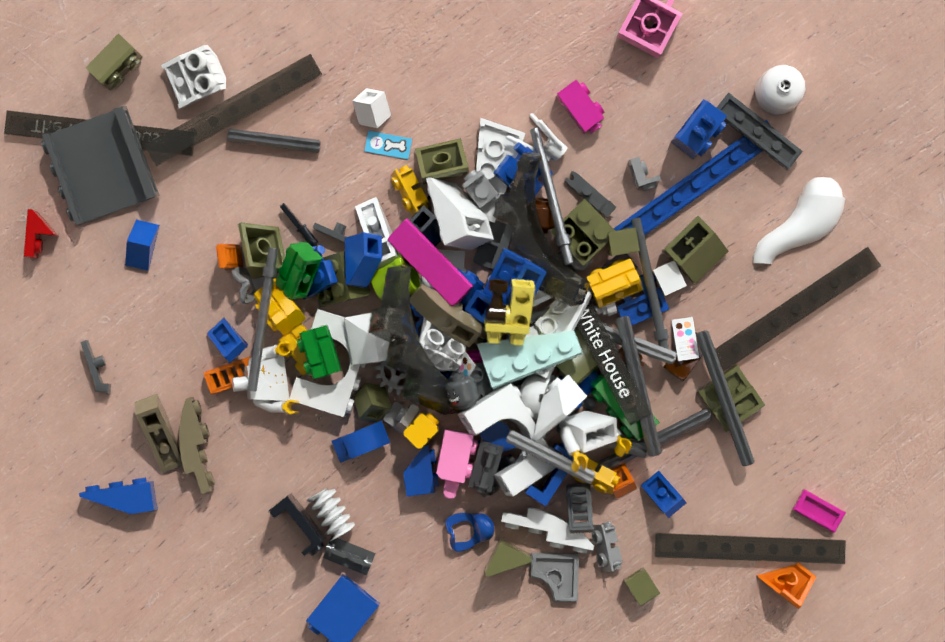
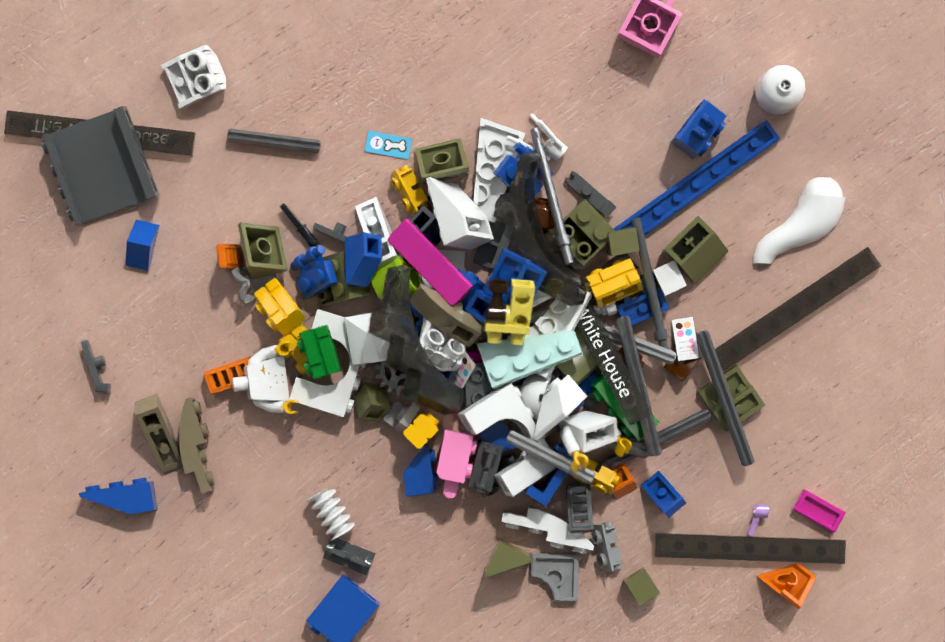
(35, 226): red slope -> none
(114, 62): olive slope -> none
(227, 340): blue slope -> none
(233, 110): clear smoke tile -> none
(269, 273): flat silver bar -> none
(298, 270): green brick -> none
(303, 520): black panel -> none
(361, 441): blue brick -> none
(371, 108): white panel -> none
(462, 391): dark grey head -> none
(479, 188): light grey bracket -> none
(482, 526): blue piece -> none
(580, 107): dark pink brick -> none
(639, 171): light grey bracket -> none
(759, 132): dark grey tile -> none
(760, 511): none -> lavender hand

